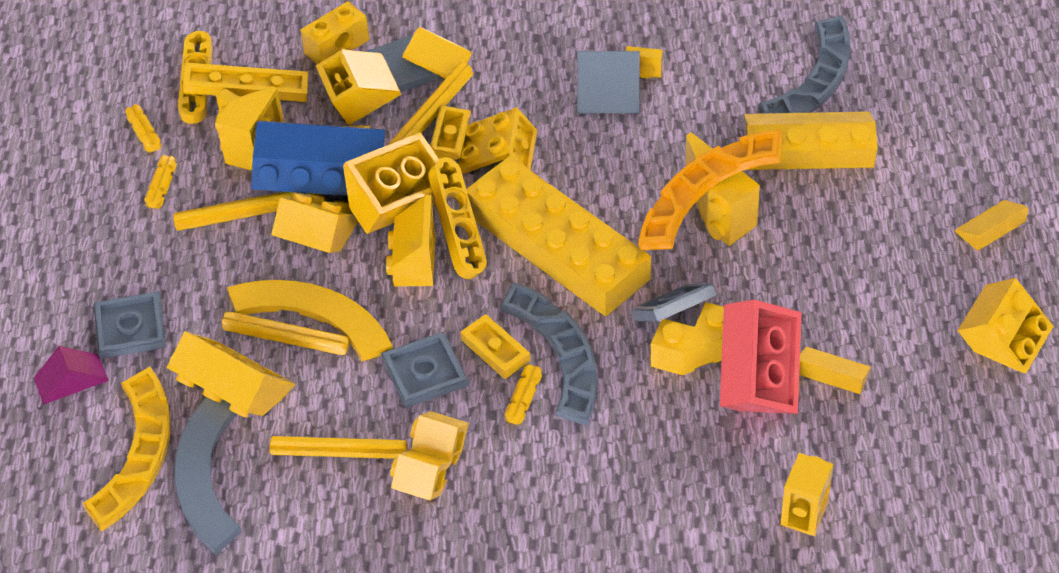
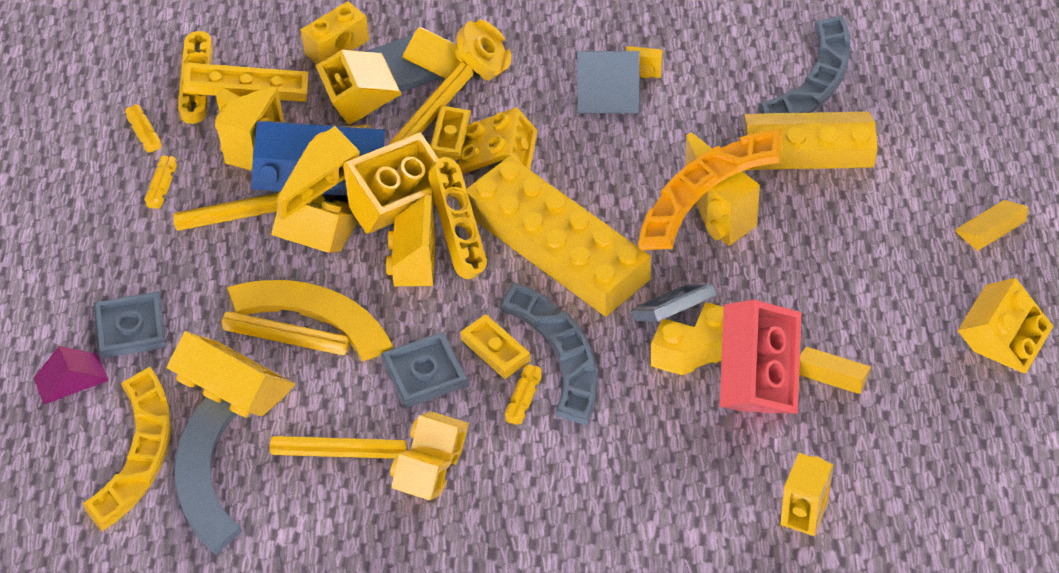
(316, 170): none -> yellow slope
(485, 61): none -> yellow plate

